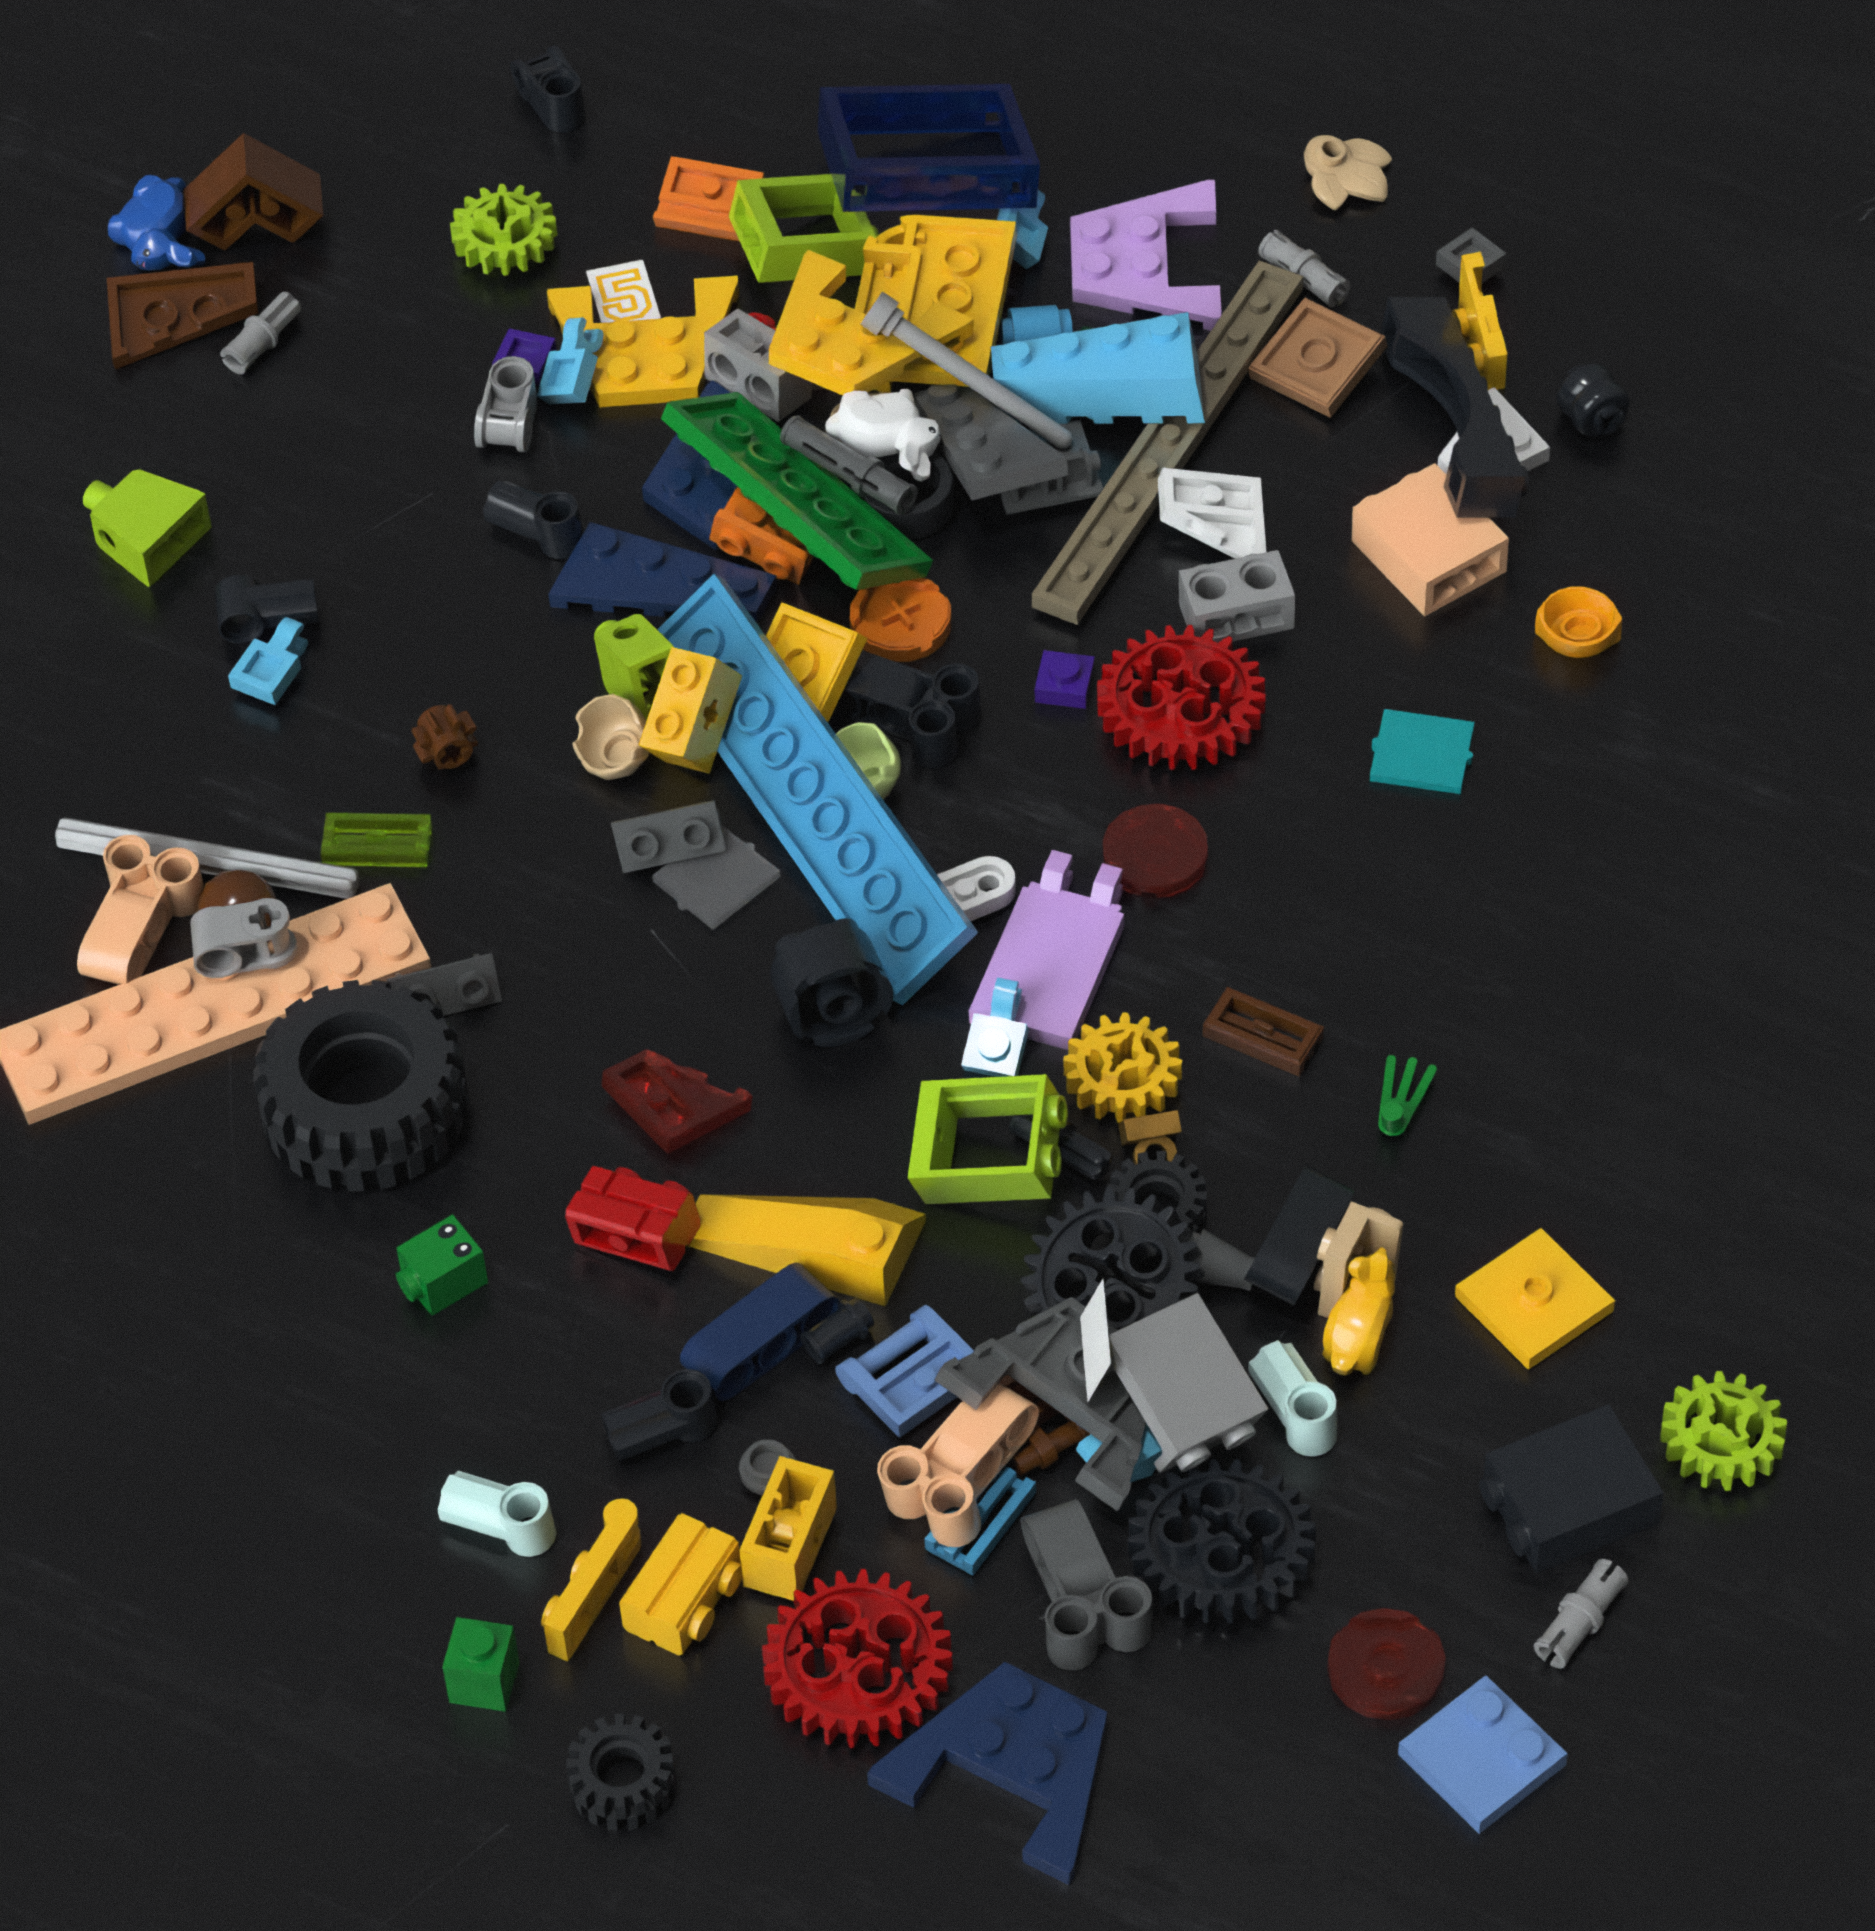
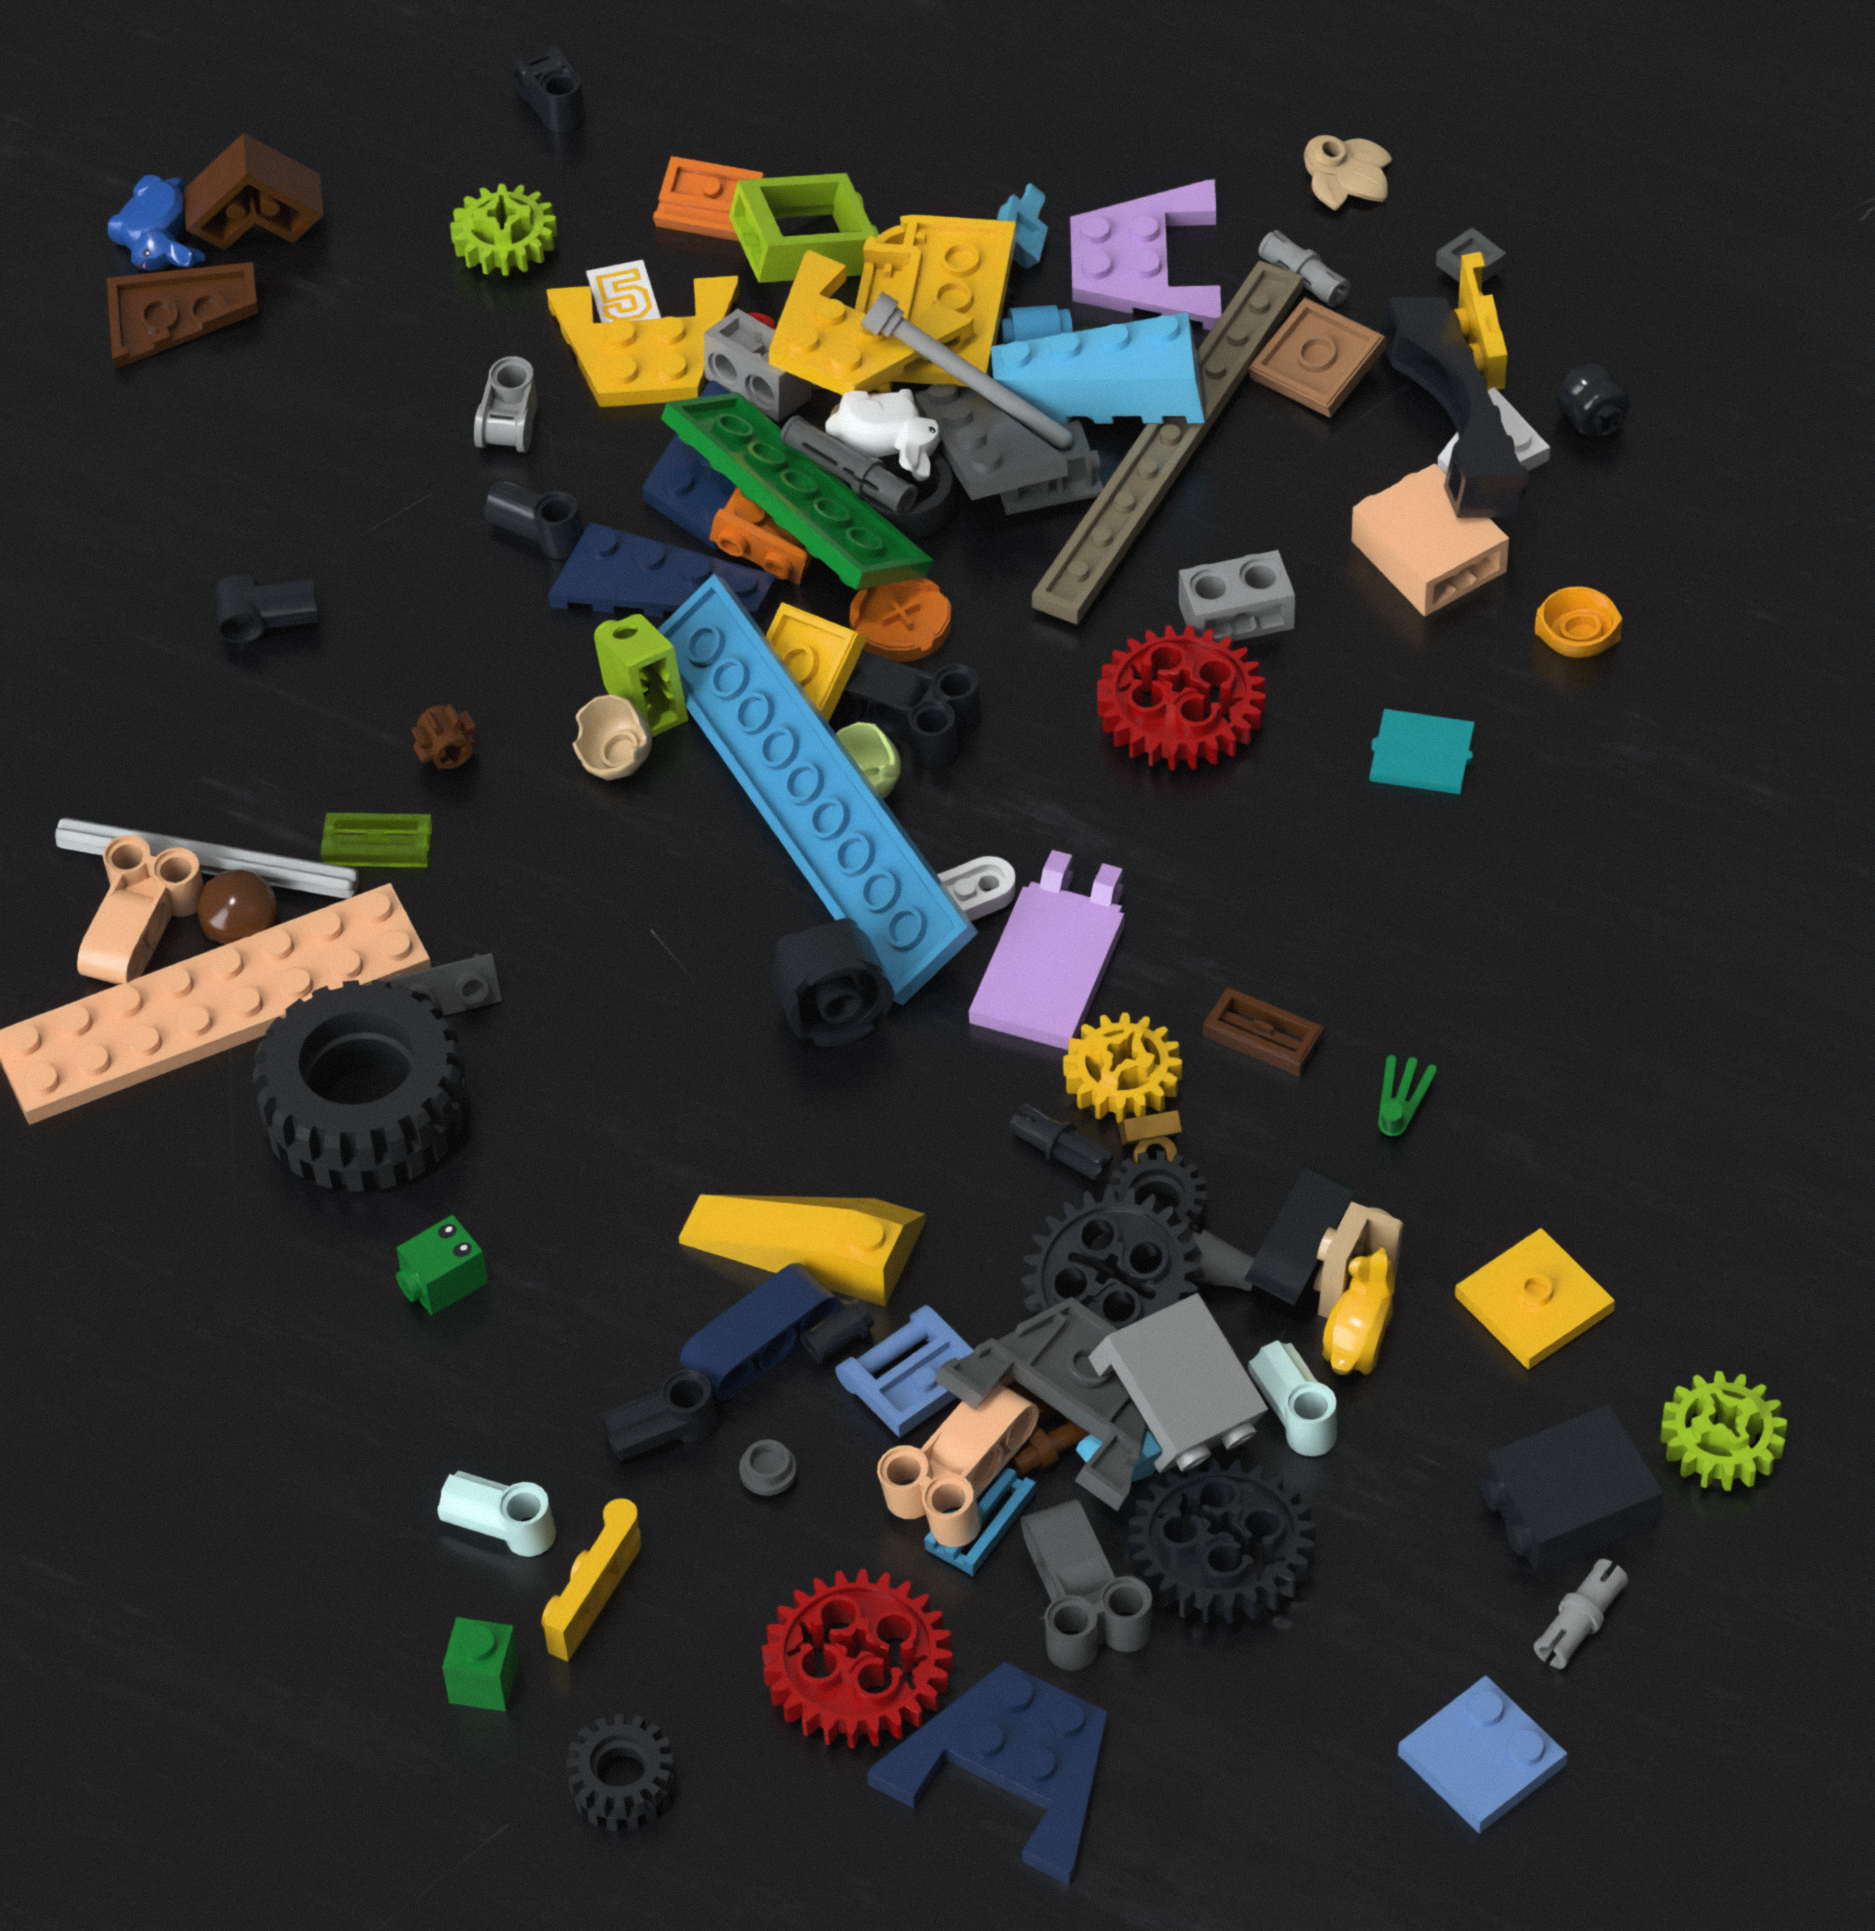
(146, 522): lime torso -> none
(237, 938): light grey piece -> none
(260, 333): light grey axle -> none
(270, 667): medium azure plate -> none
(529, 346): dark purple plate -> none
(571, 369): medium azure plate -> none
(633, 1217): red brick -> none
(669, 836): dark grey hinge -> none
(670, 1099): clear red wing -> none
(681, 1585): yellow brick -> none
(690, 710): yellow brick -> none
(718, 882): clear piece -> none
(788, 1528): yellow brick -> none
(927, 181): clear blue window -> none
(935, 1132): lime window -> none
(996, 1040): plate -> none
(1064, 679): dark purple plate -> none
(1095, 1340): white sticker -> none
(1157, 849): clear red tile -> none
(1214, 509): white wing -> none
(1386, 1664): clear red tile -> none

